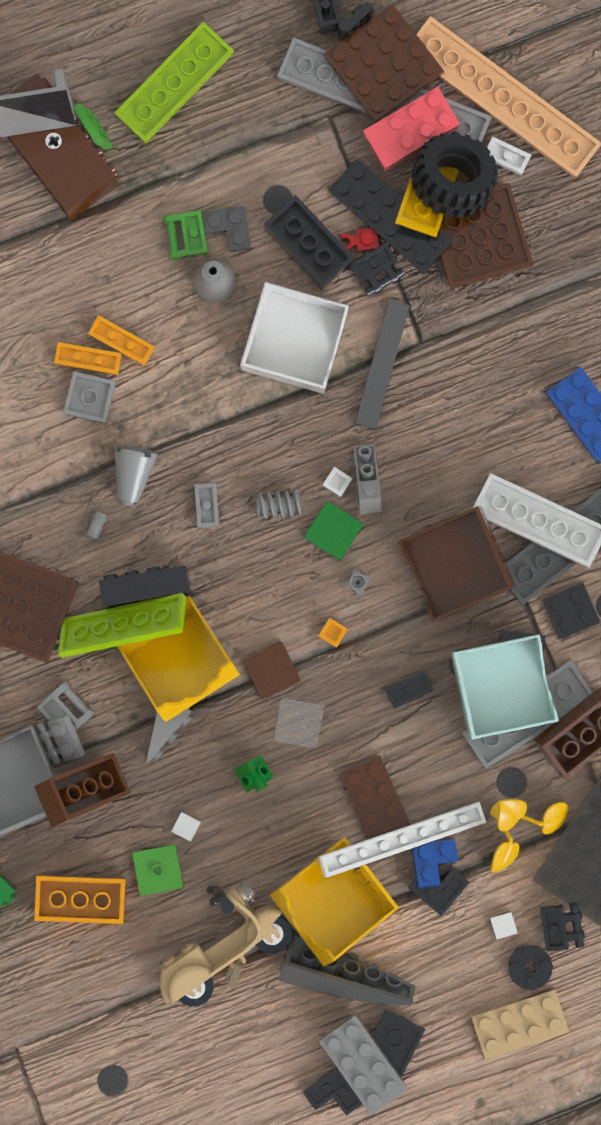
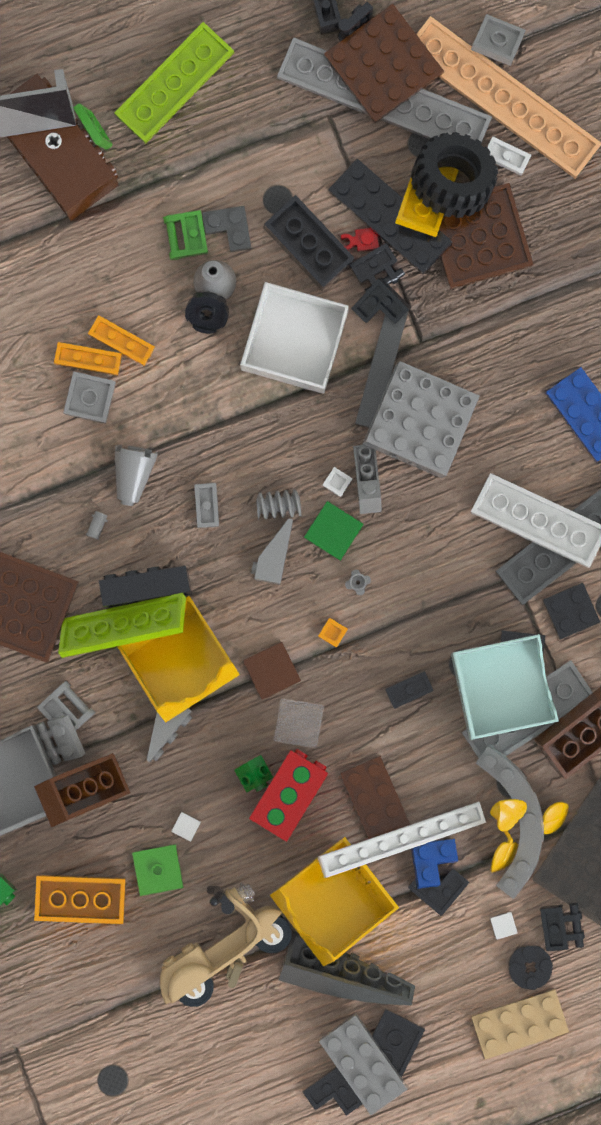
(211, 302): none -> black plate
(272, 559): none -> light grey slope
(289, 794): none -> red brick
(384, 298): none -> black plate
(408, 128): coral brick -> none
(420, 419): none -> light grey piece
(457, 563): reddish brown piece -> none
(498, 40): none -> light grey plate
(530, 824): none -> light grey plate

